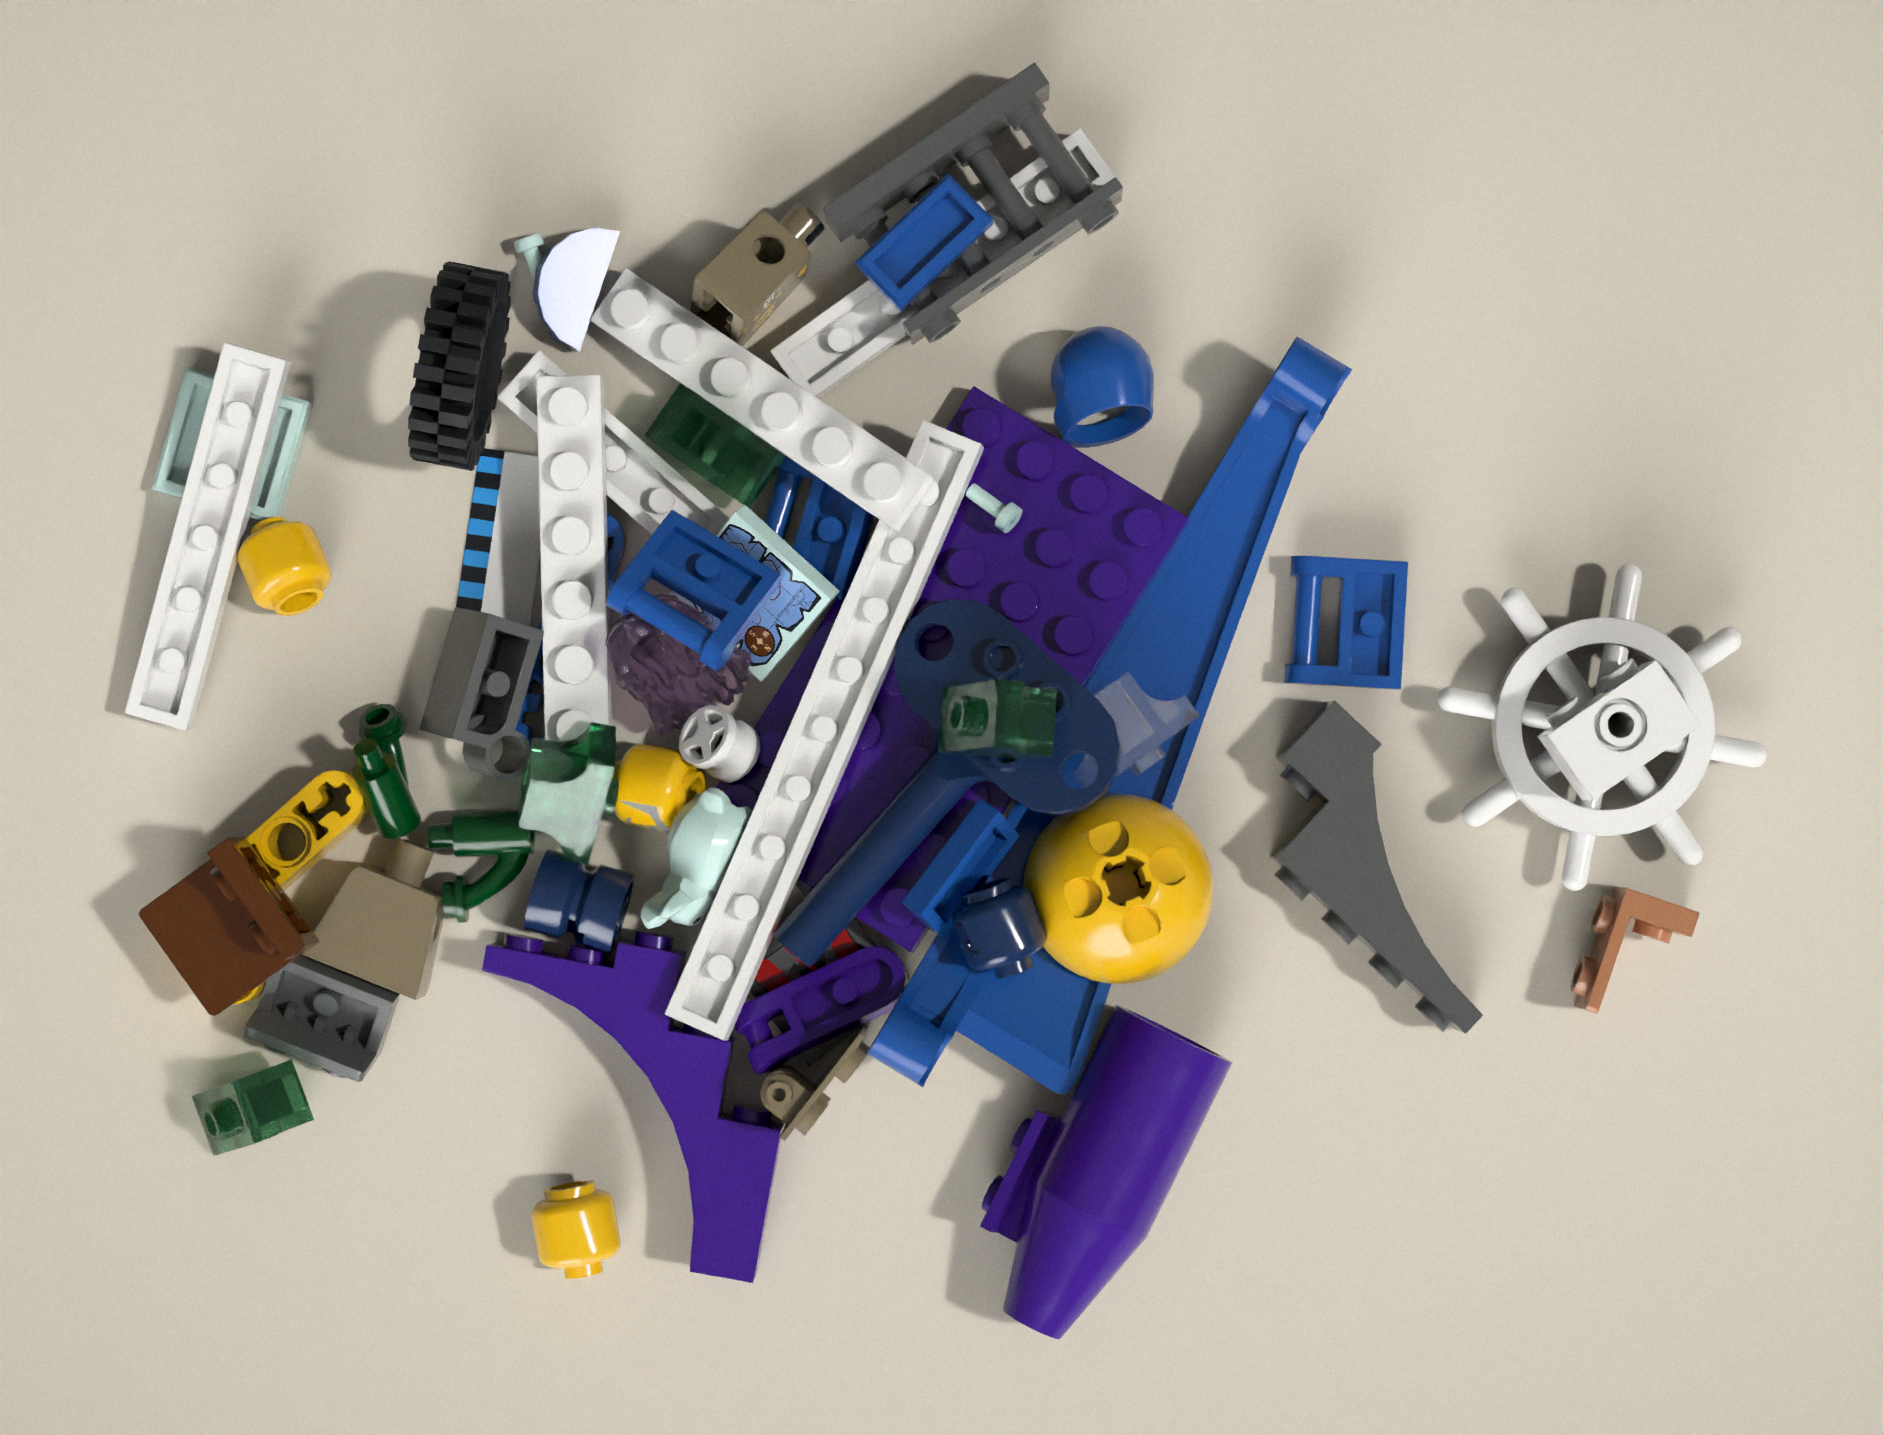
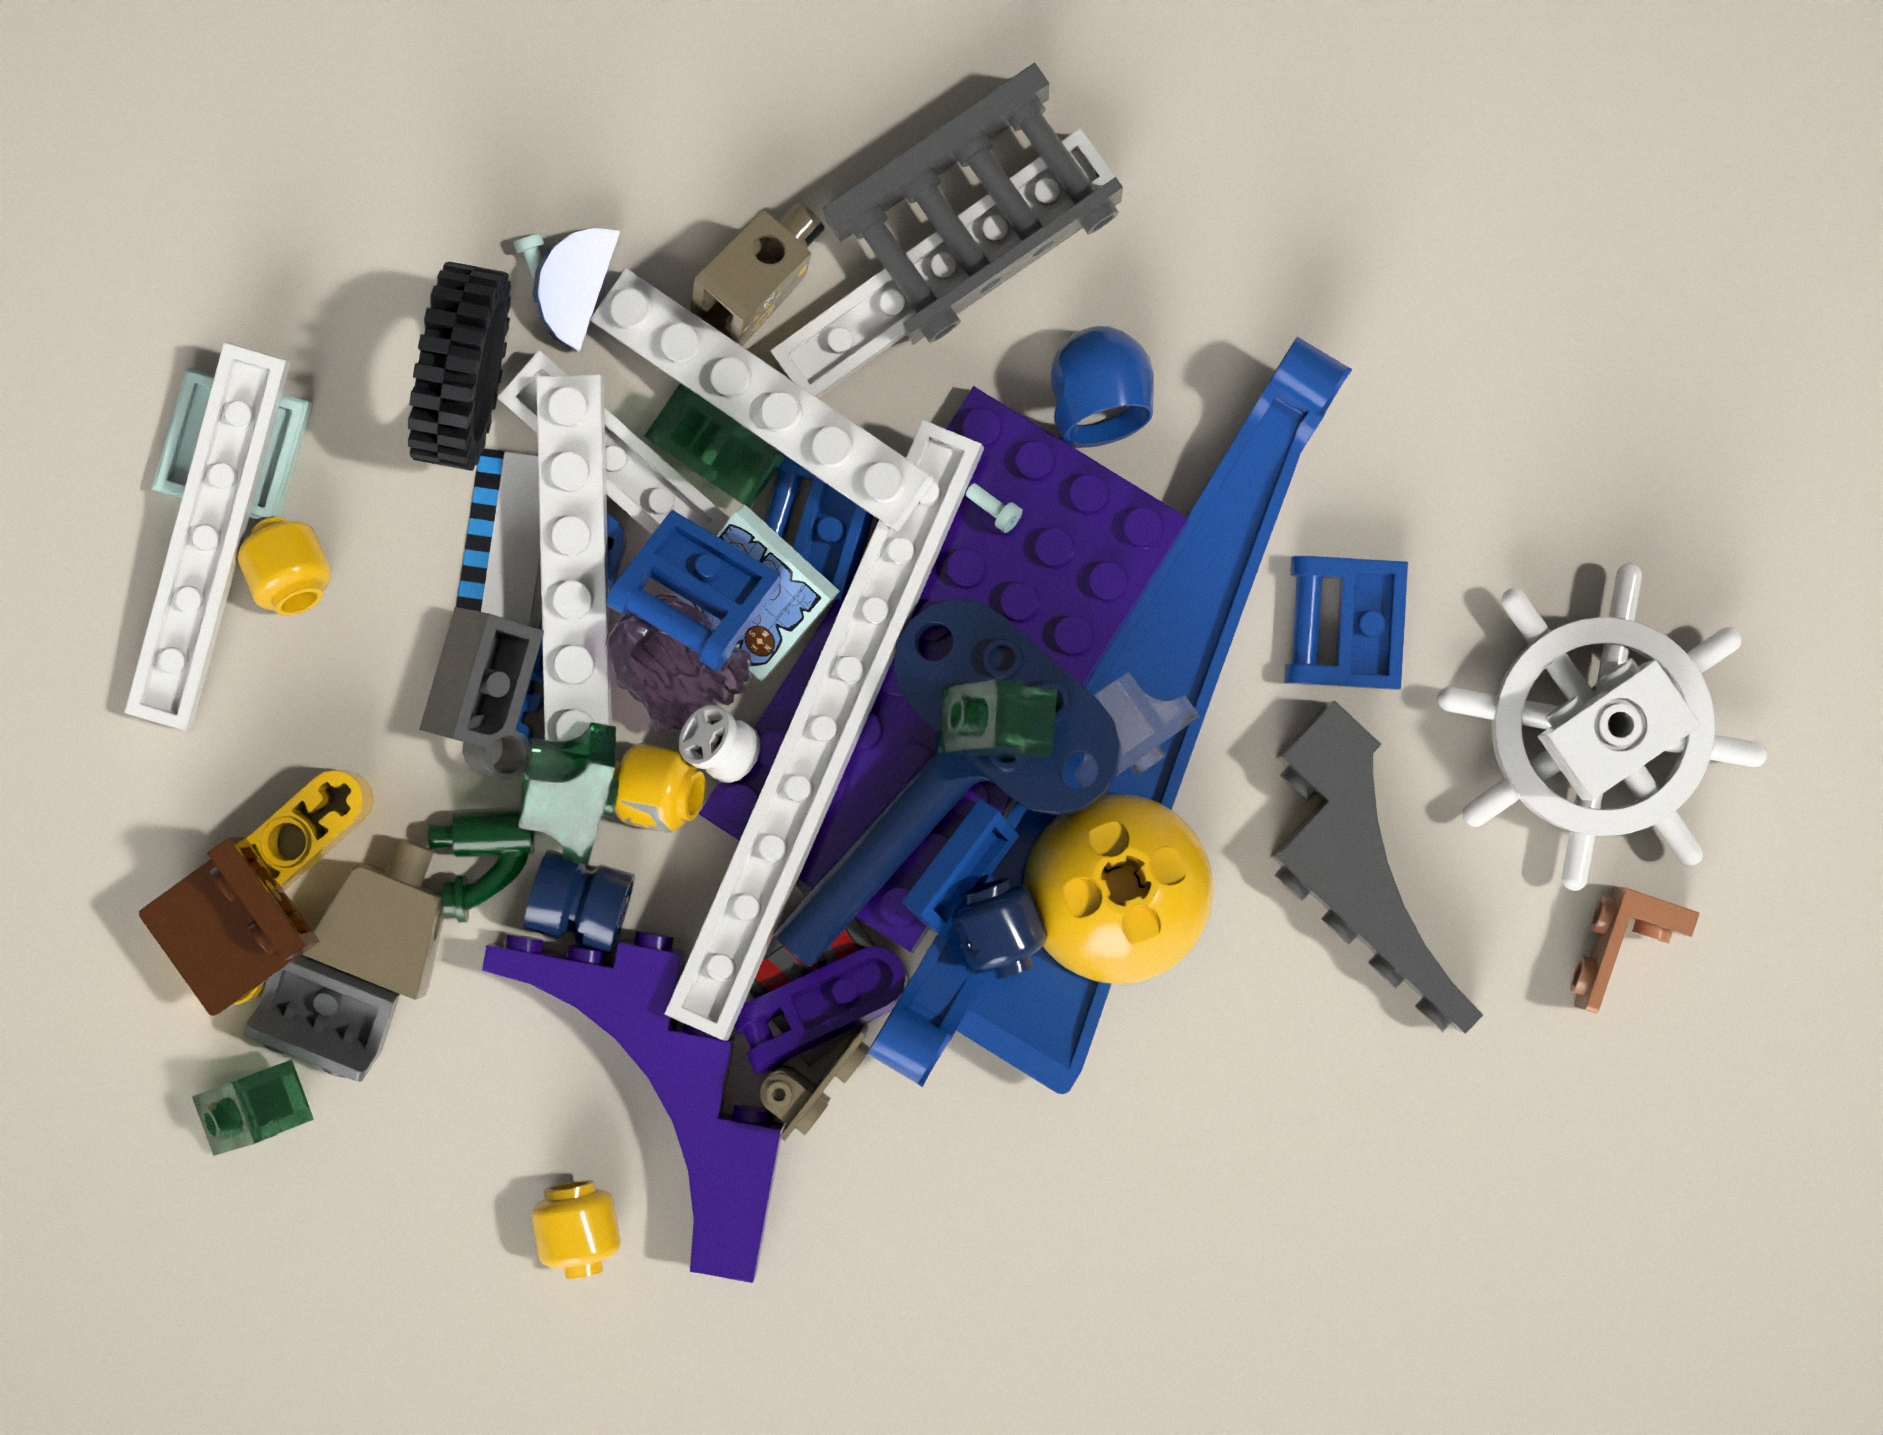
(383, 773): dark green plant -> none
(698, 856): light aqua animal -> none
(924, 242): blue tile -> none
(1099, 1174): dark purple piece -> none

